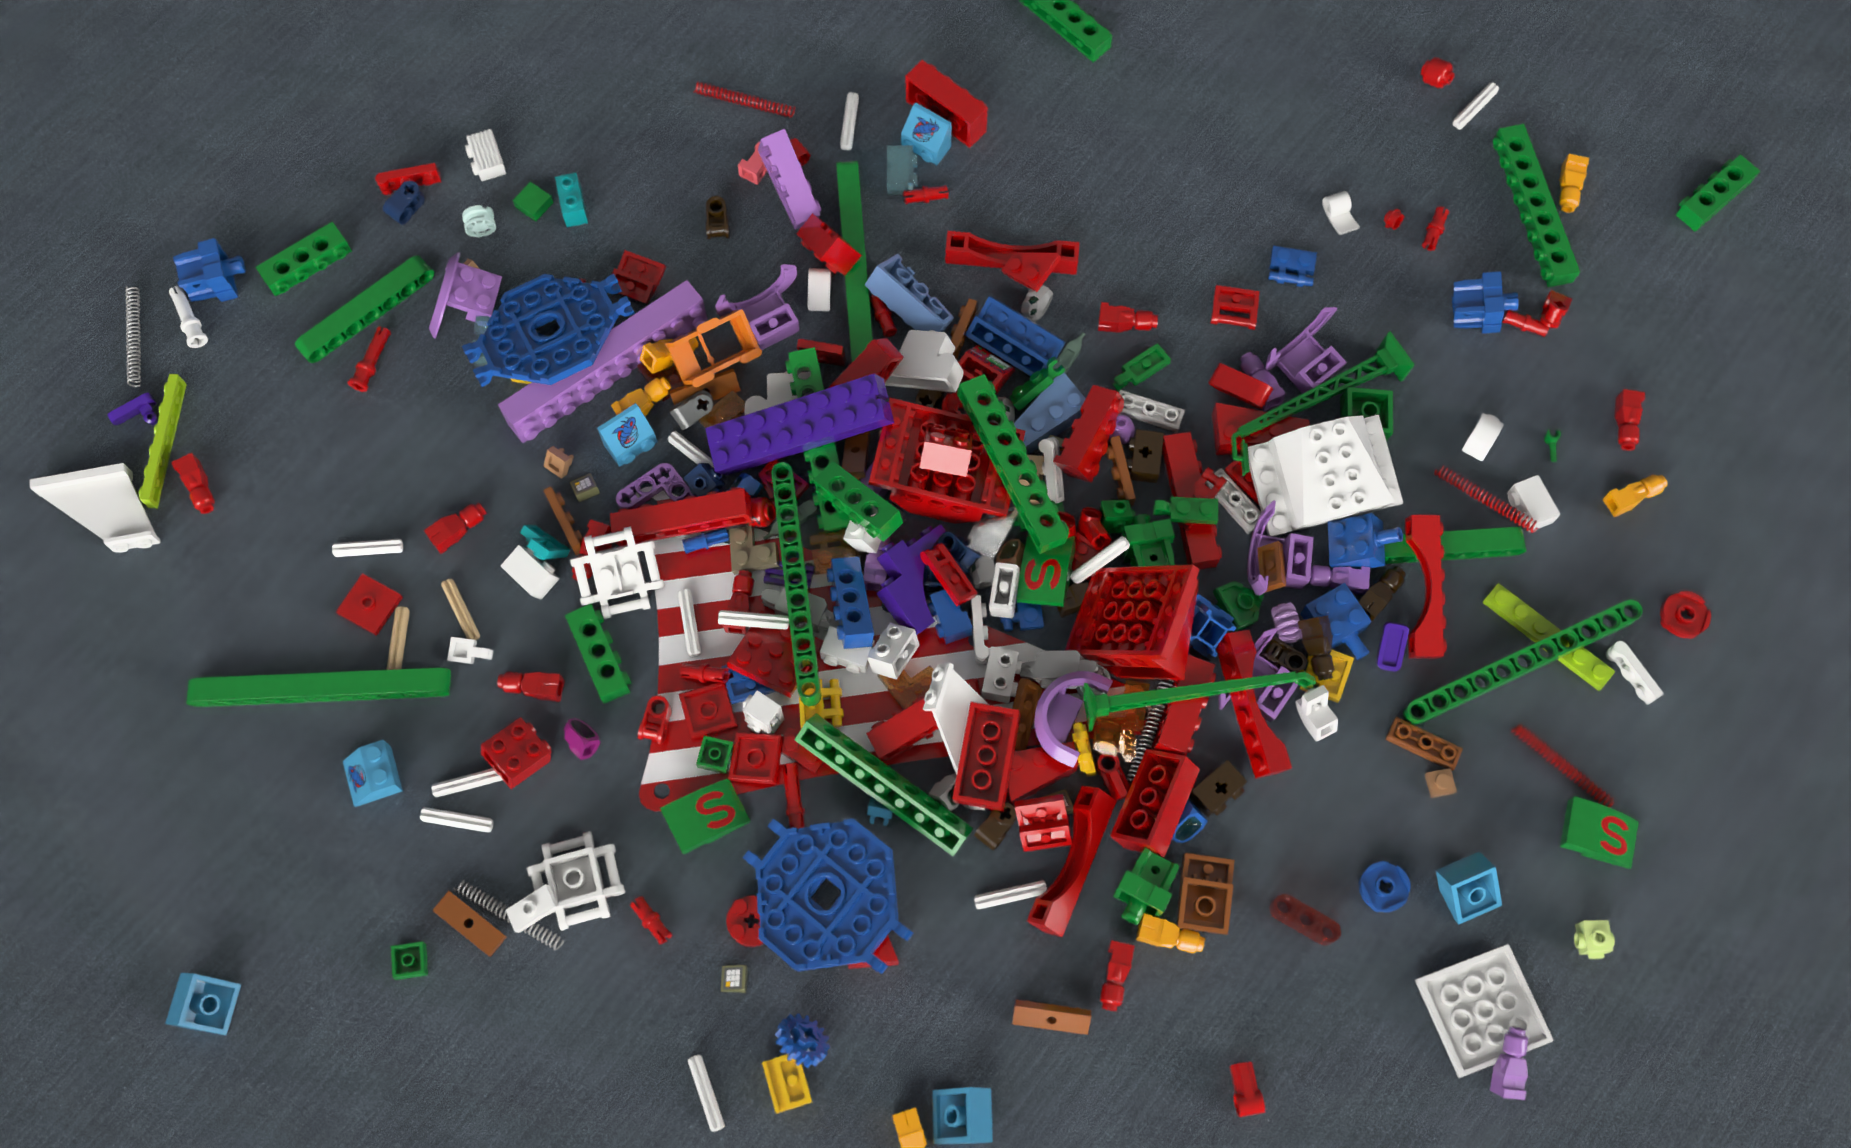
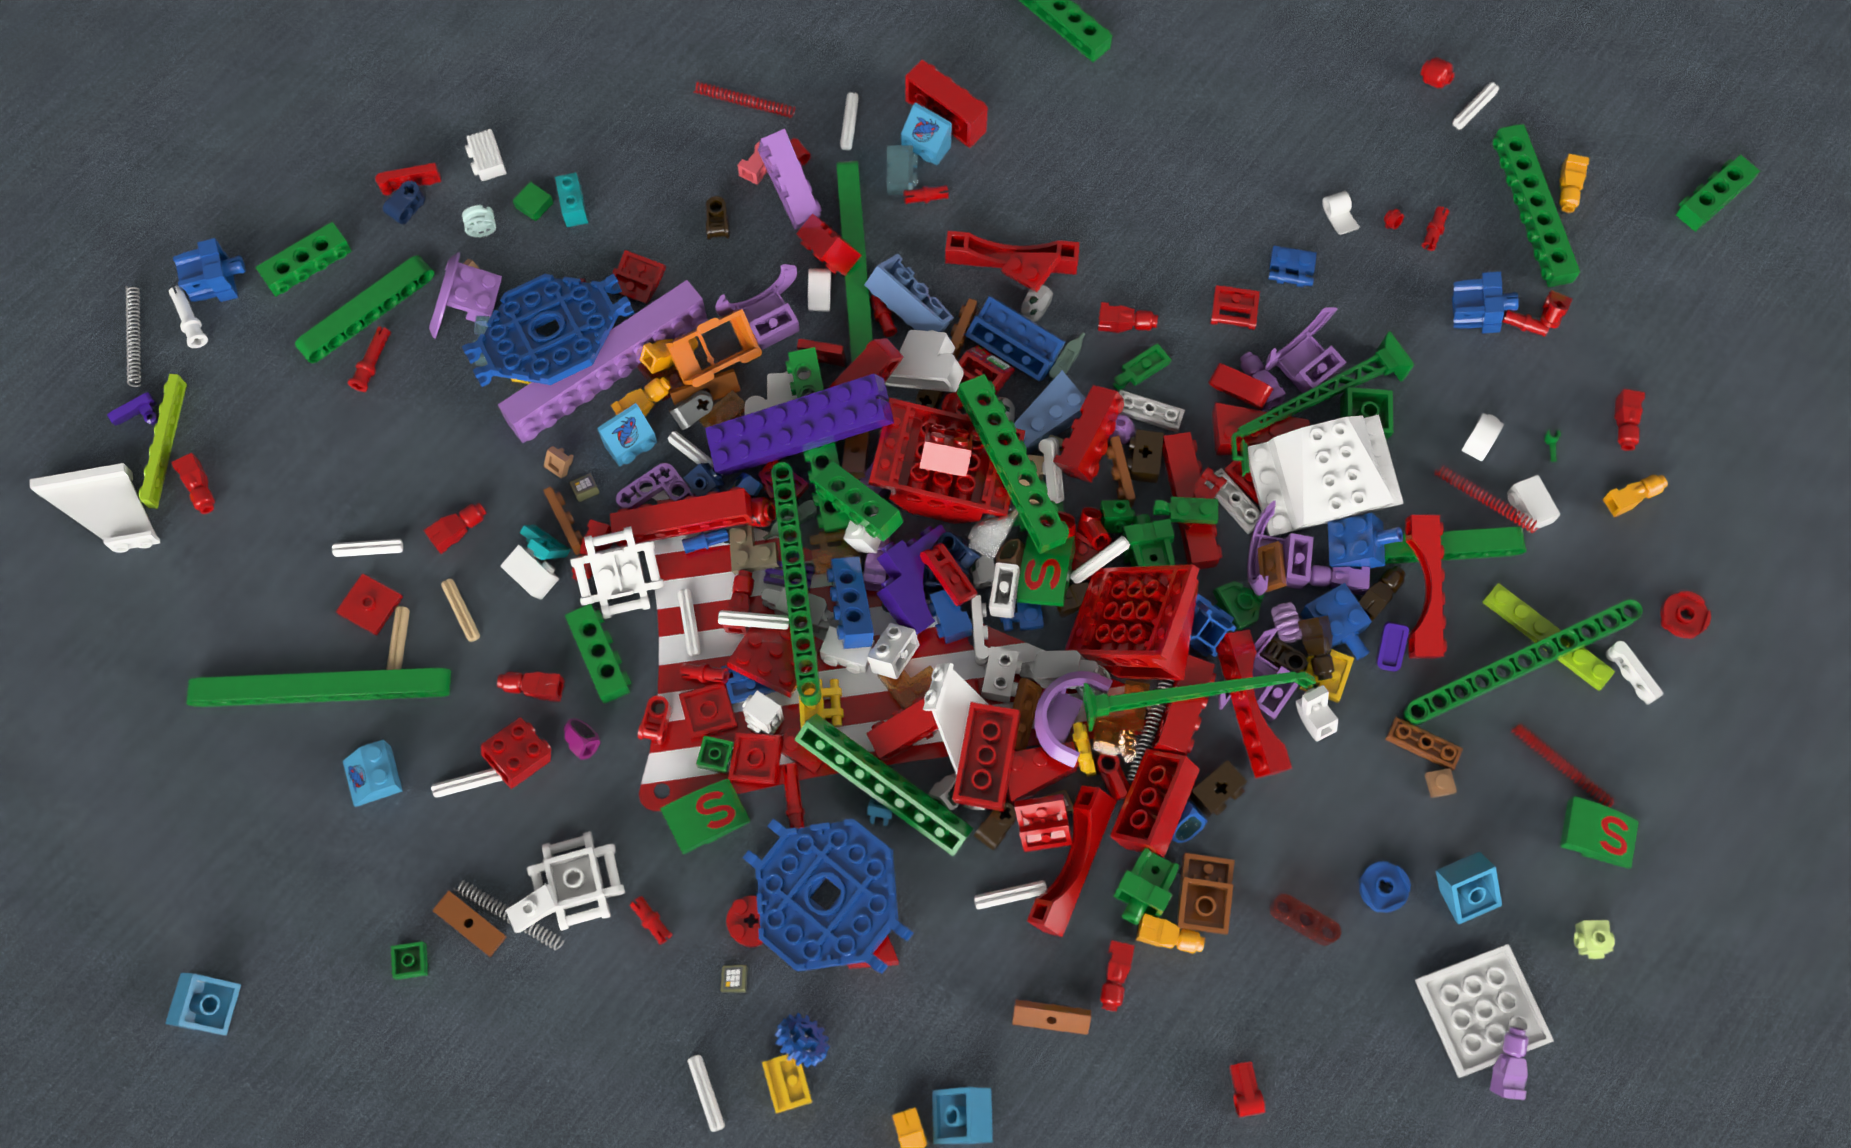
(456, 819): white axle -> none
(465, 650): white plate -> none
(1037, 383): green plate -> none

